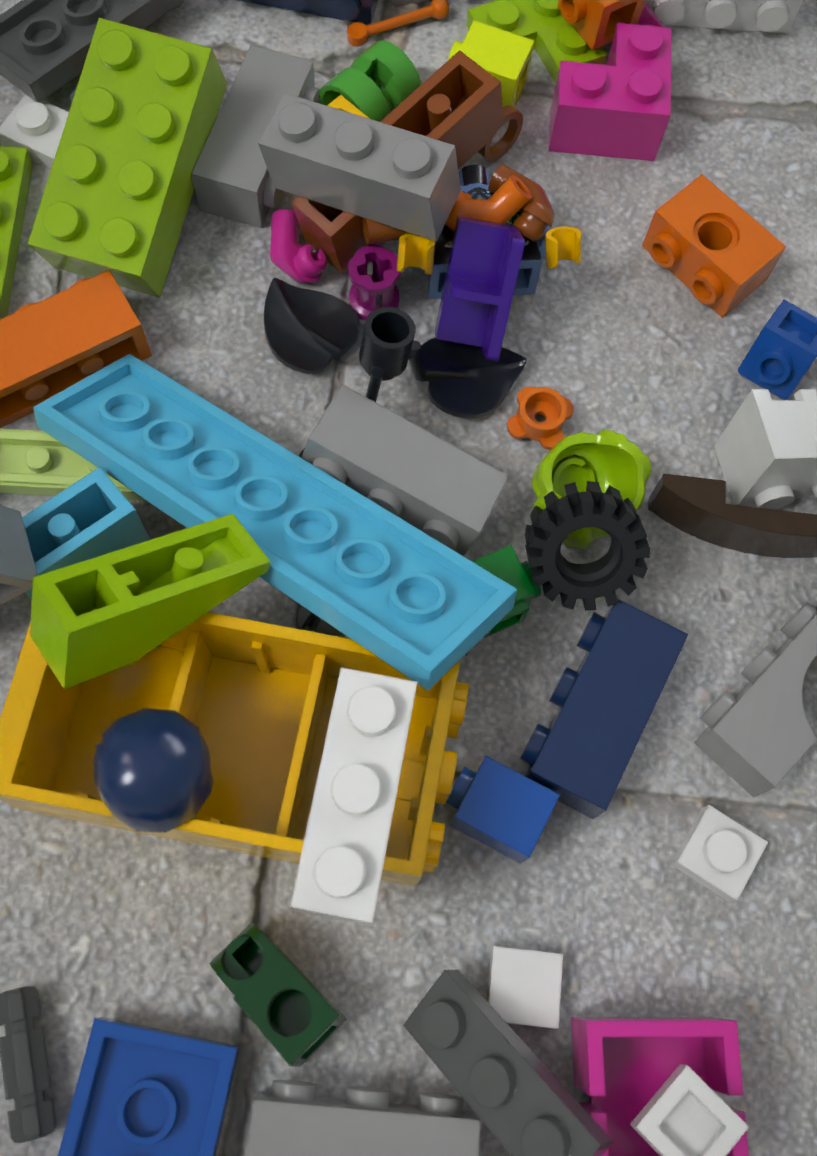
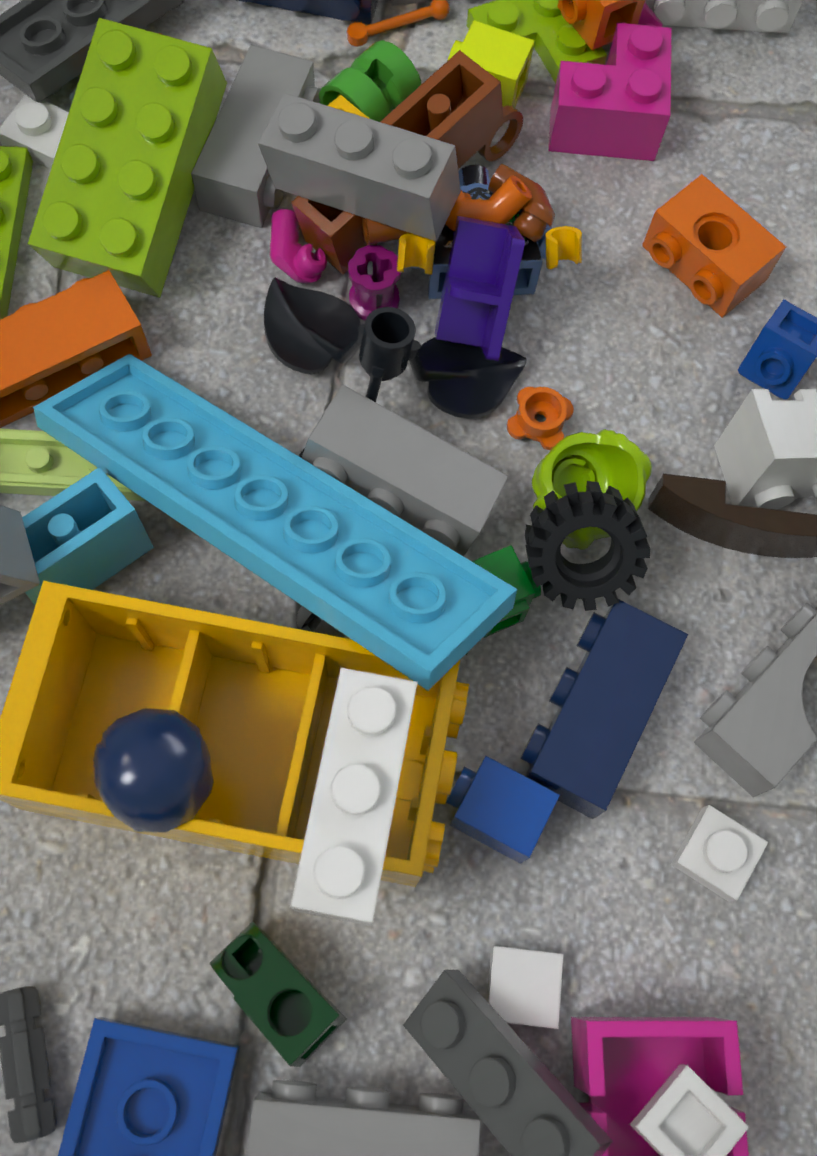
(137, 597): lime slope -> none

